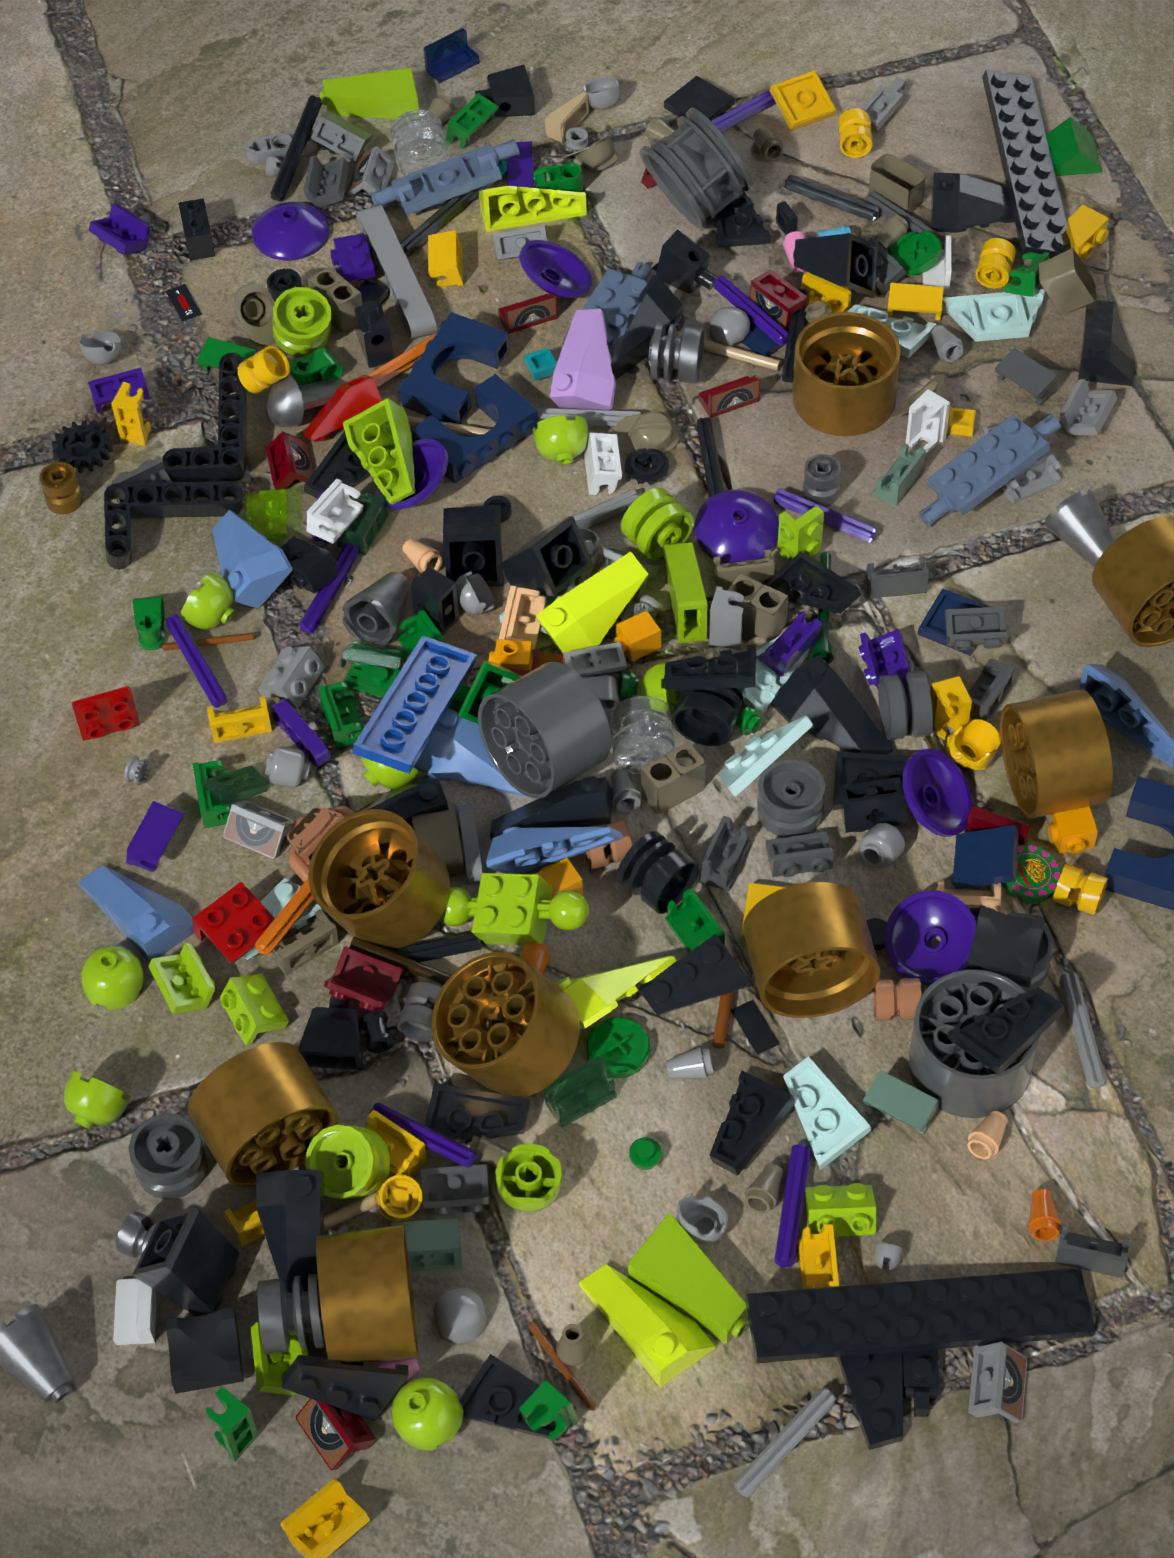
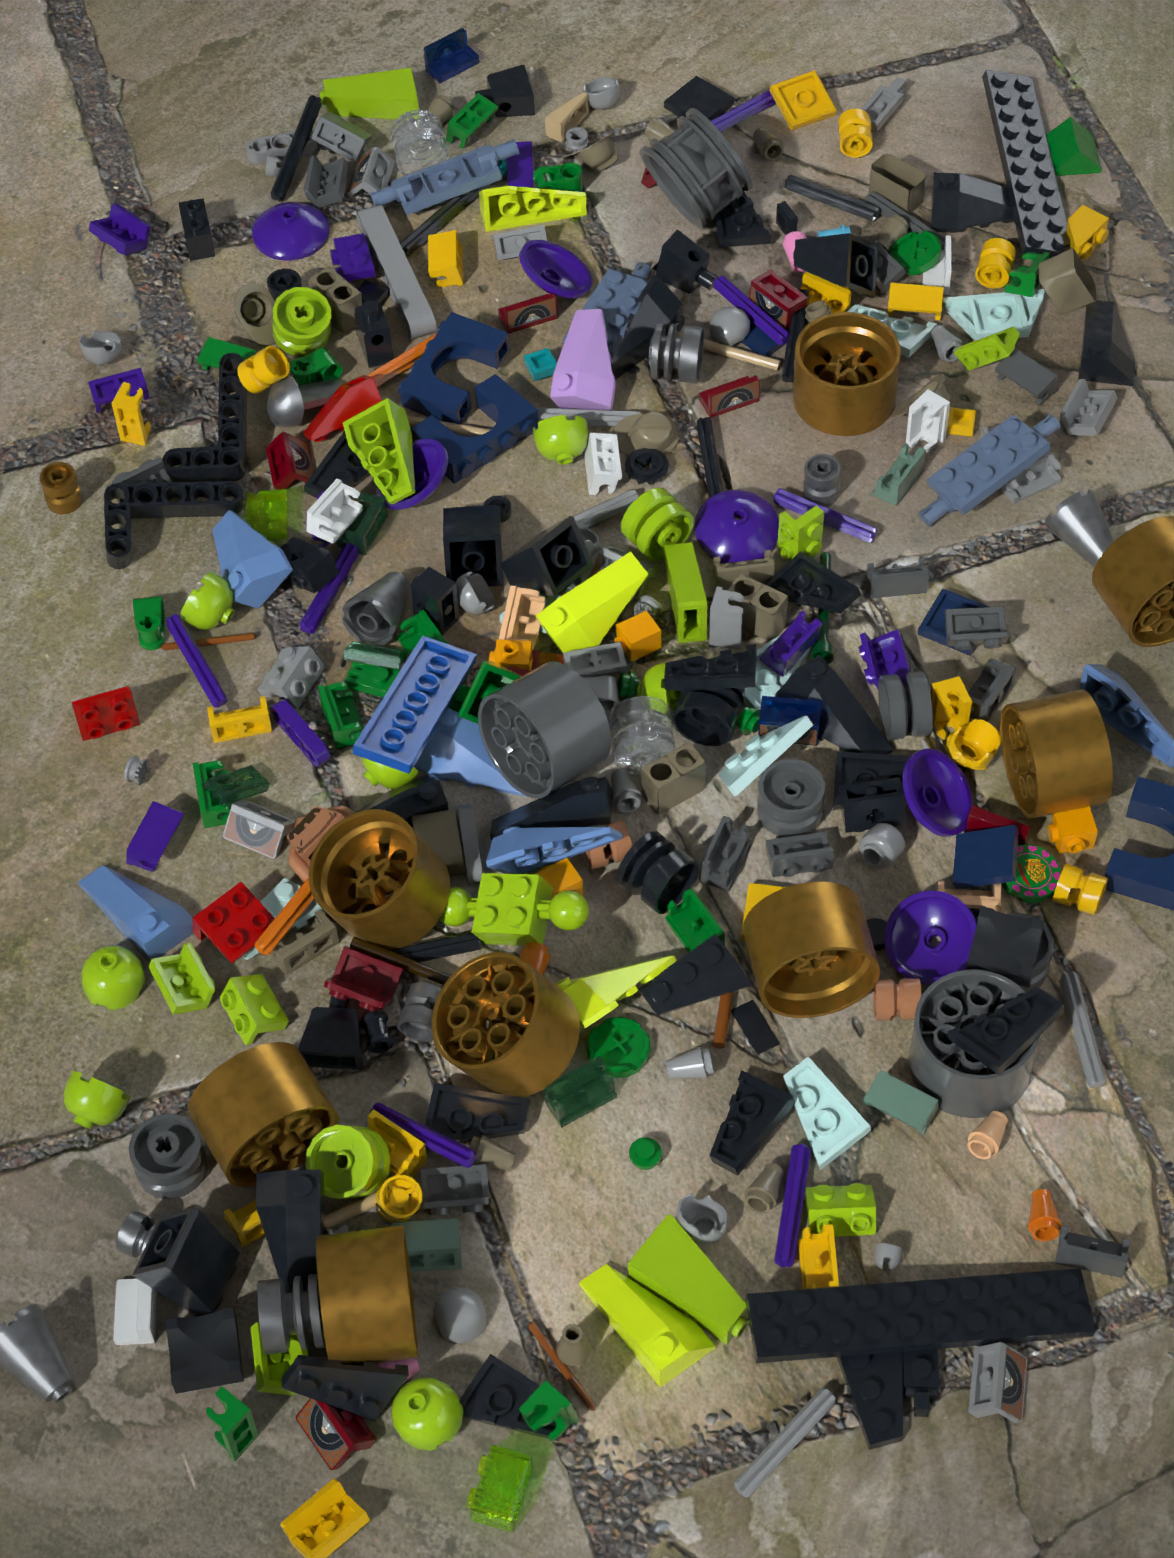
(82, 446): black gear -> none
(183, 302): black sticker -> none
(286, 766): light grey head -> none
(422, 555): light nougat cone -> none
(501, 1488): none -> clear neon green brick
(529, 1177): lime cylinder -> none
(780, 711): none -> clear blue panel
(988, 349): none -> lime bracket

